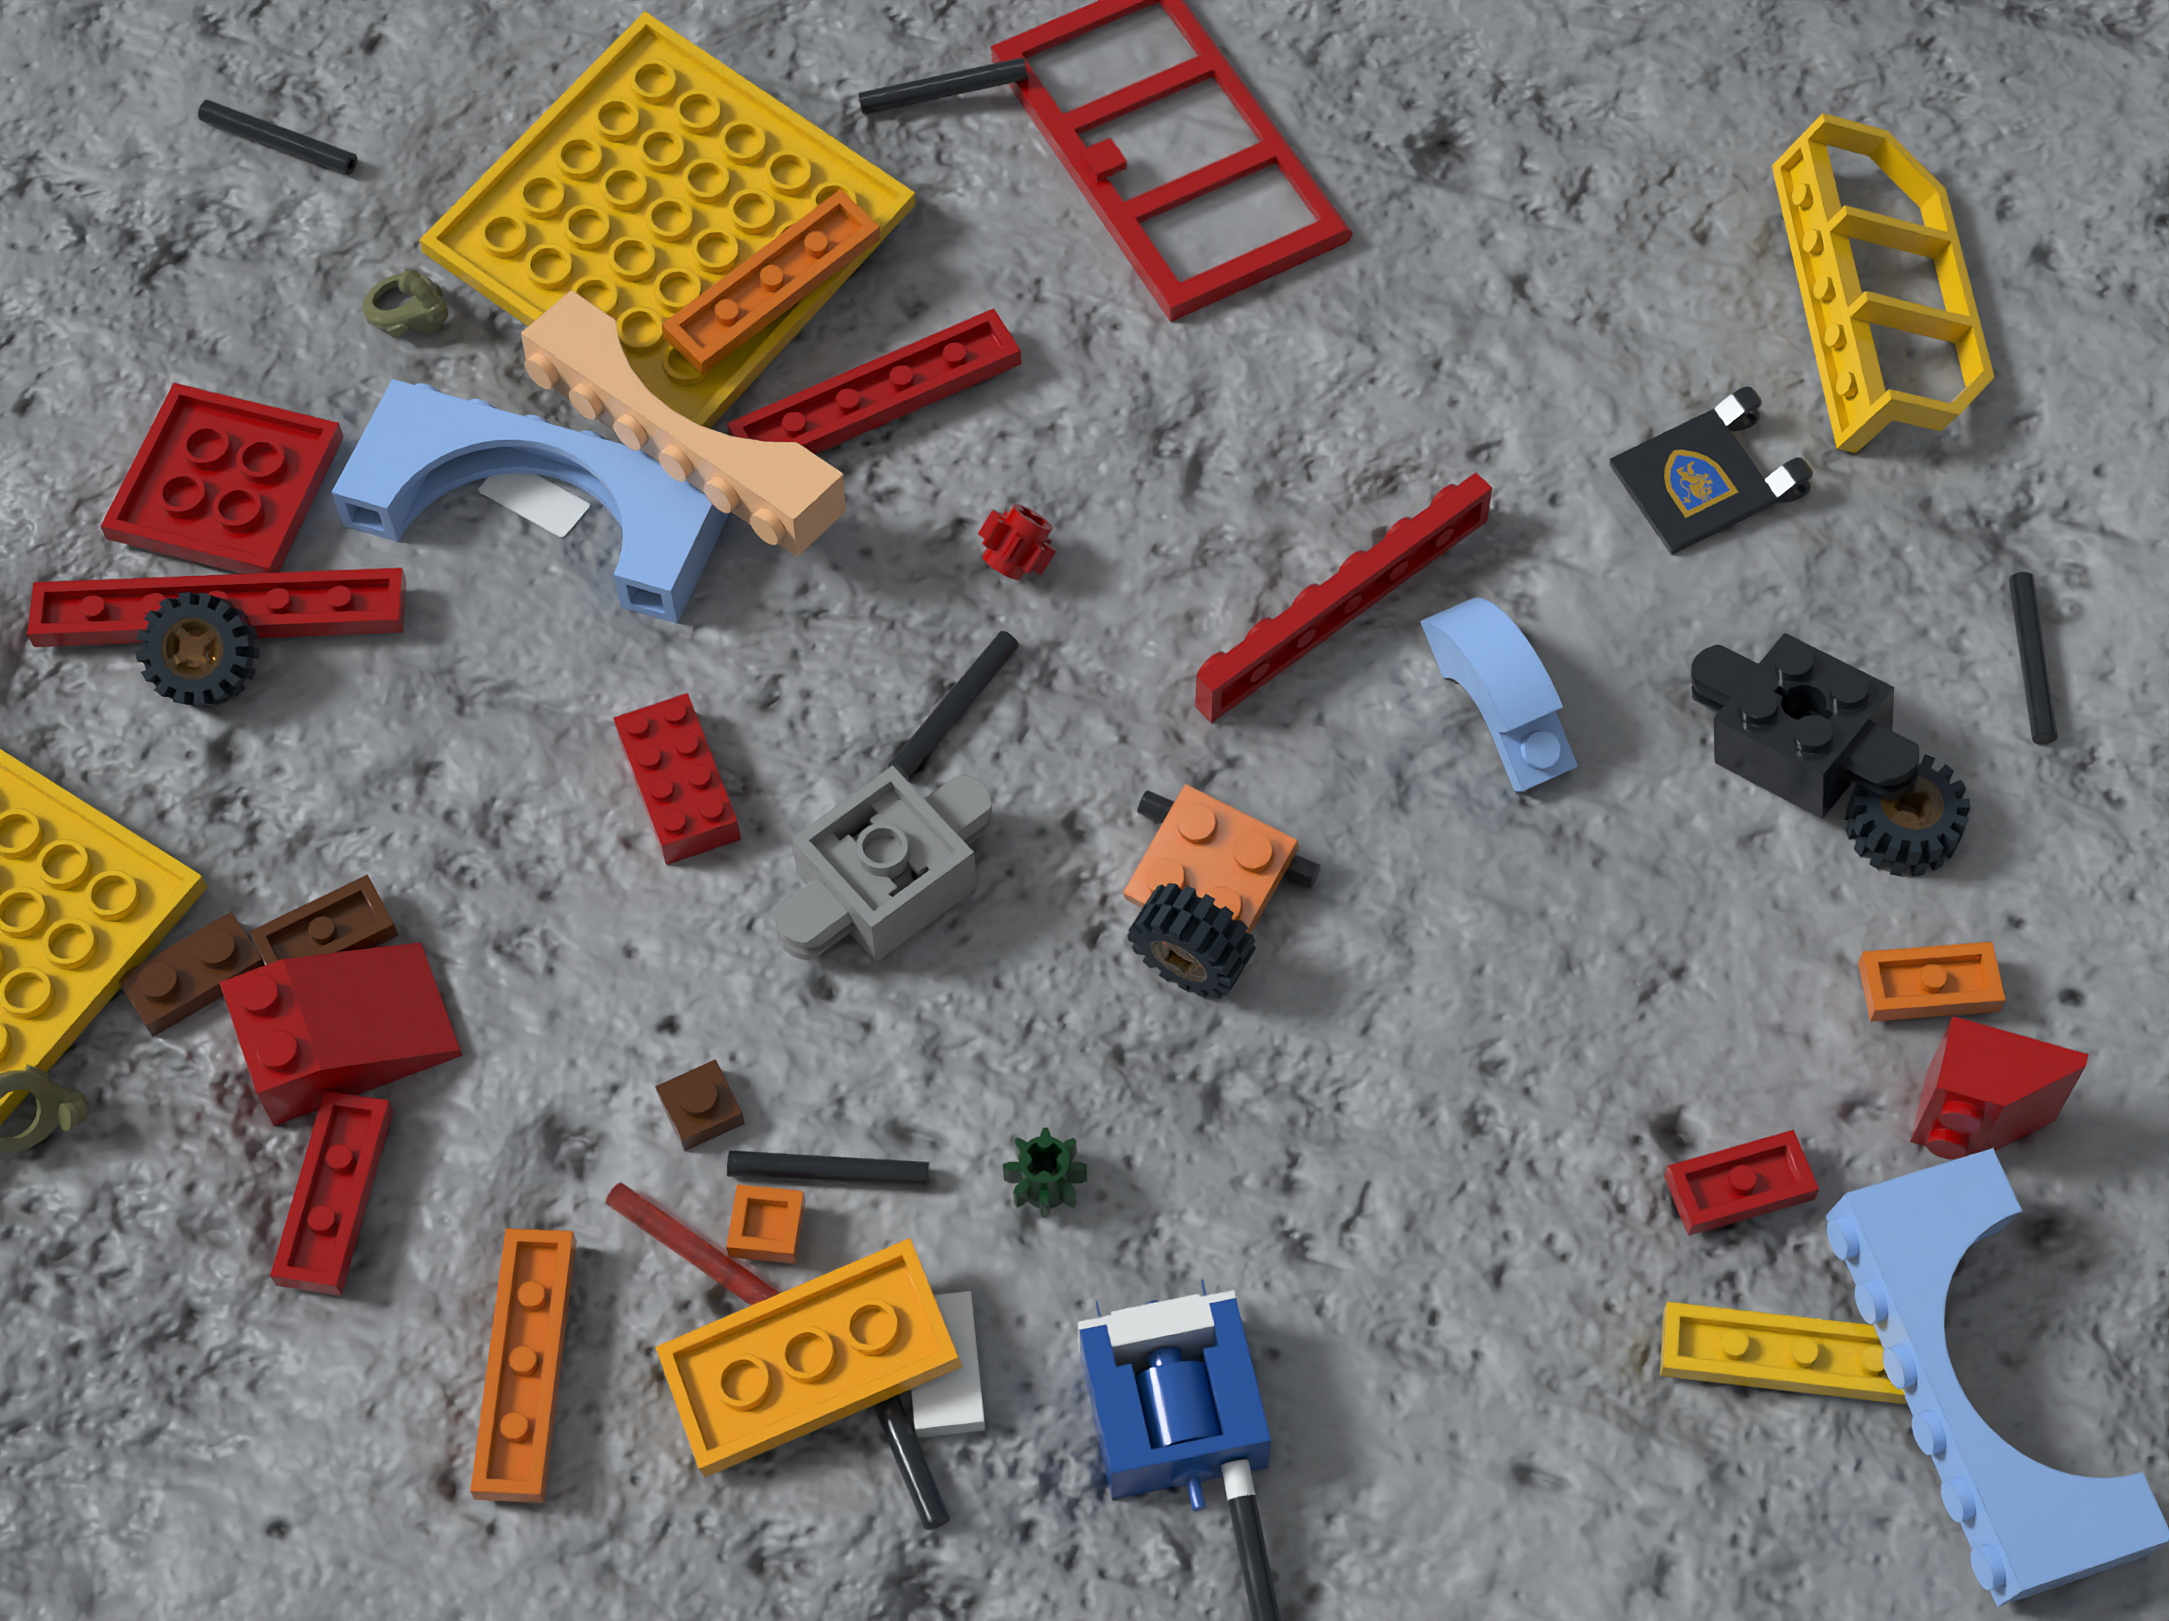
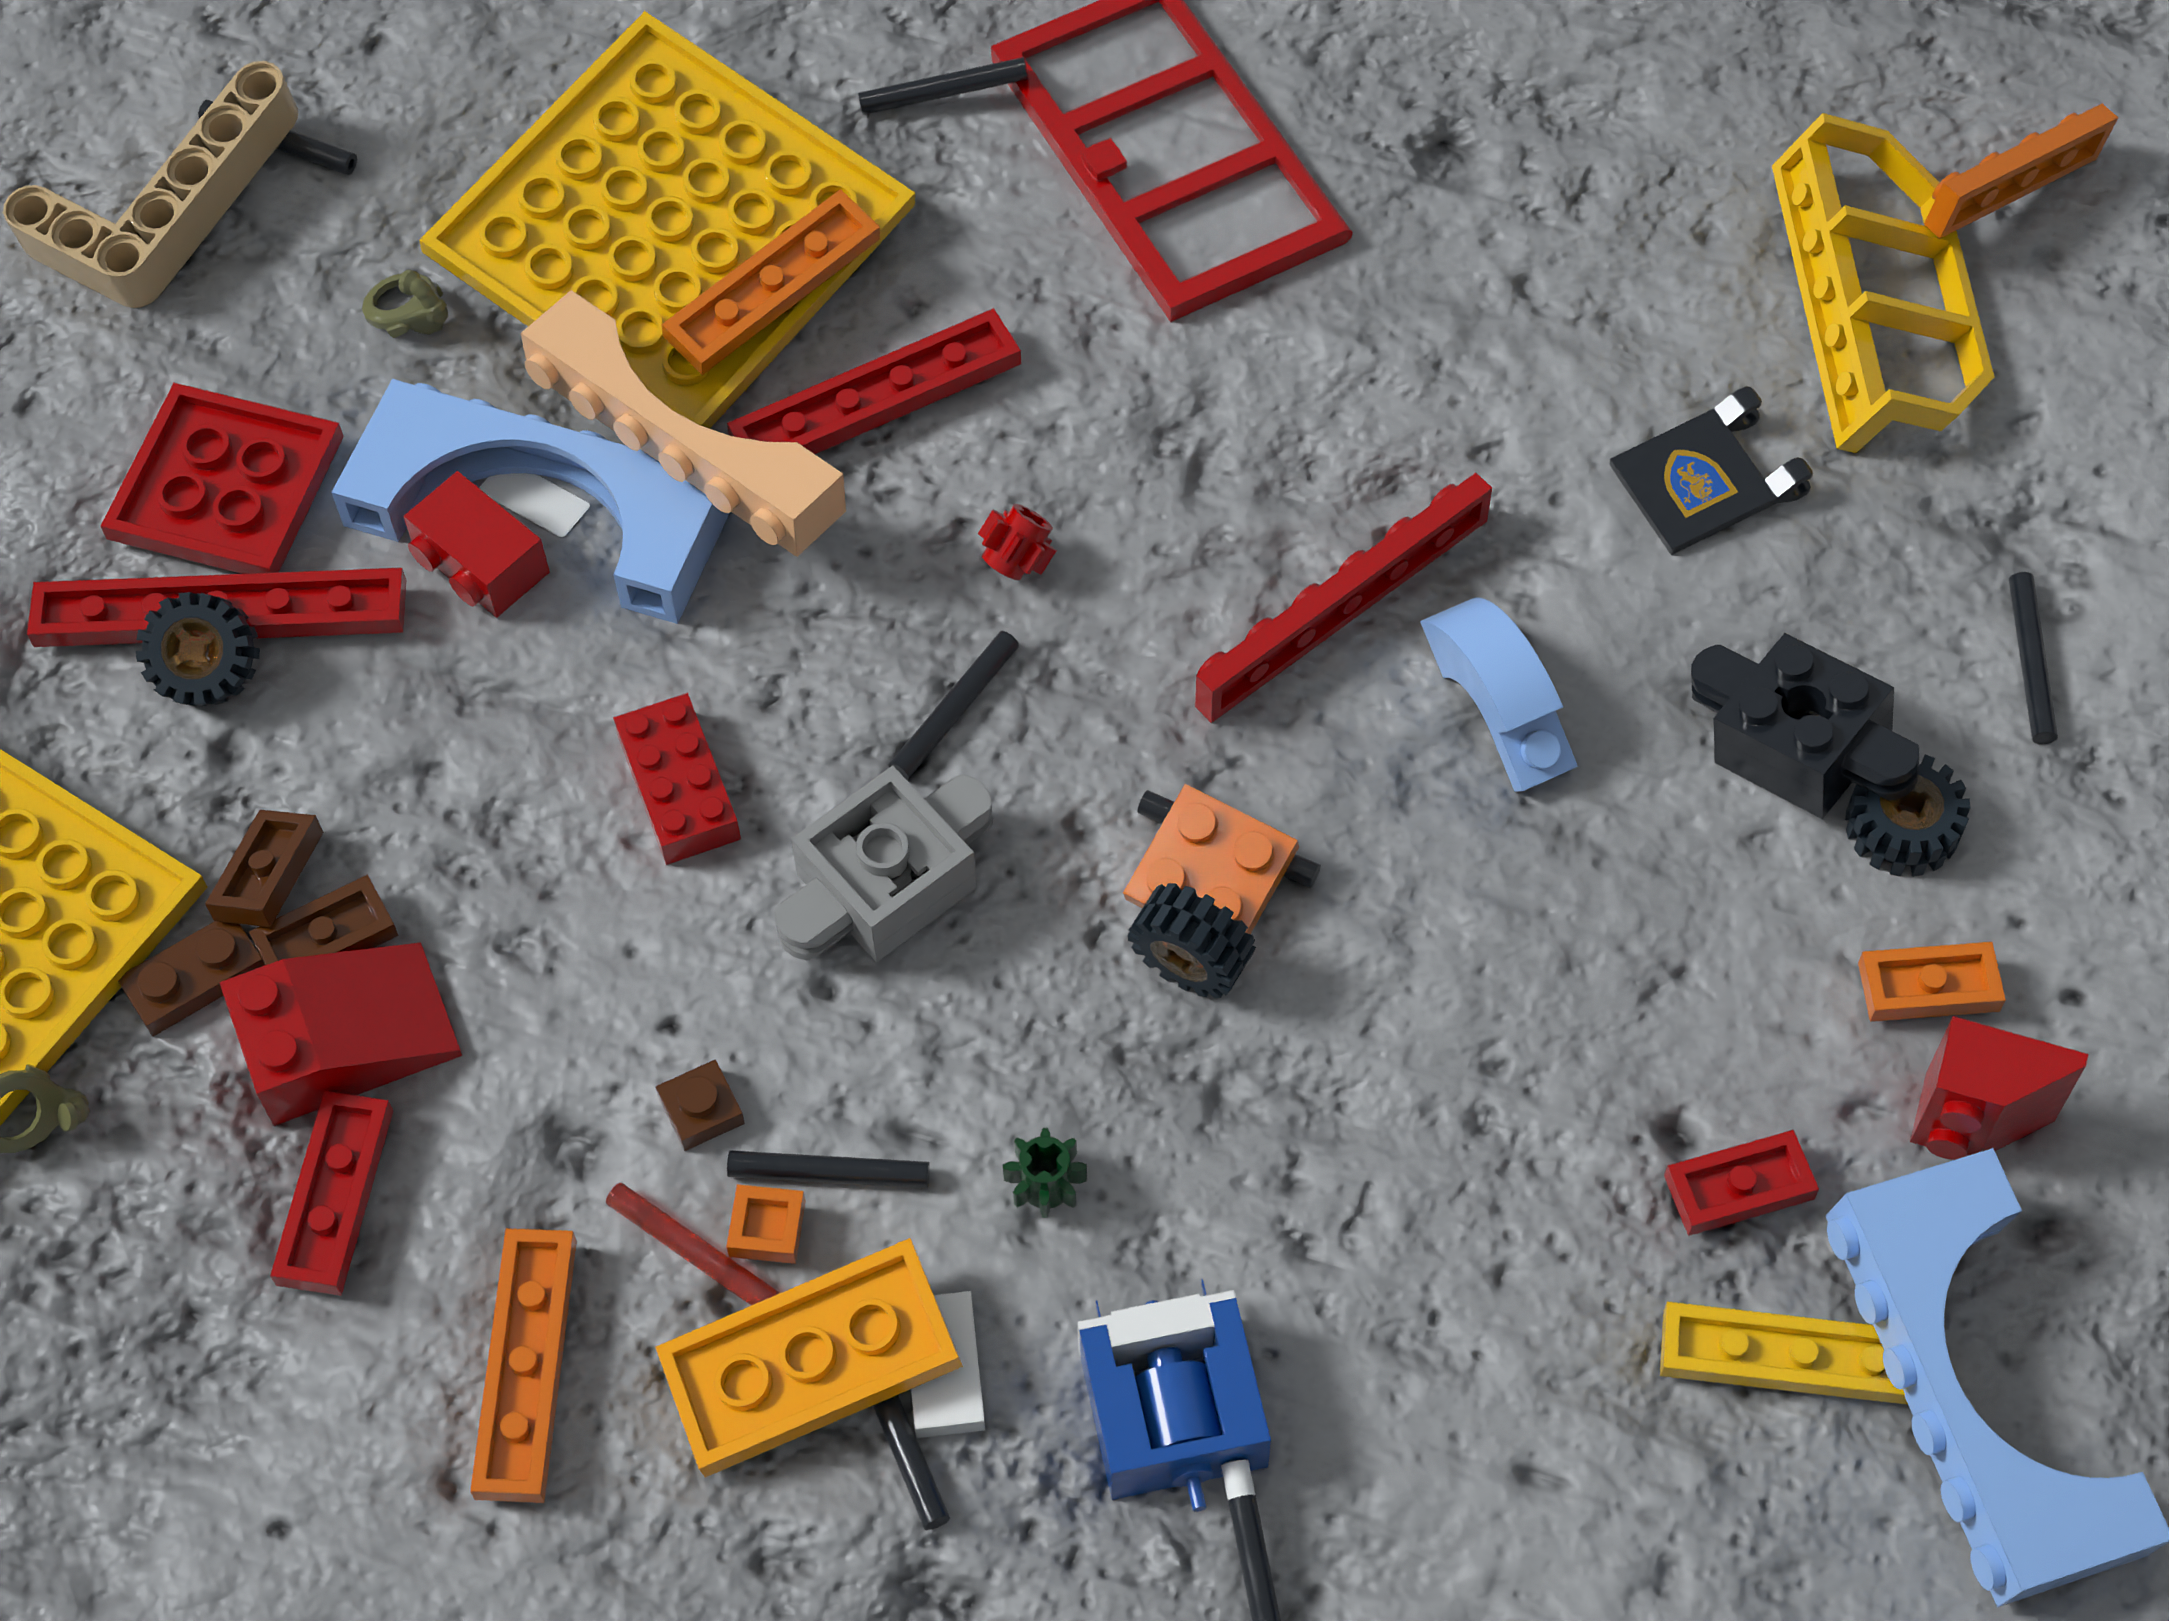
(177, 206): none -> tan beam
(264, 868): none -> reddish brown plate
(475, 545): none -> red brick
(2020, 170): none -> orange plate

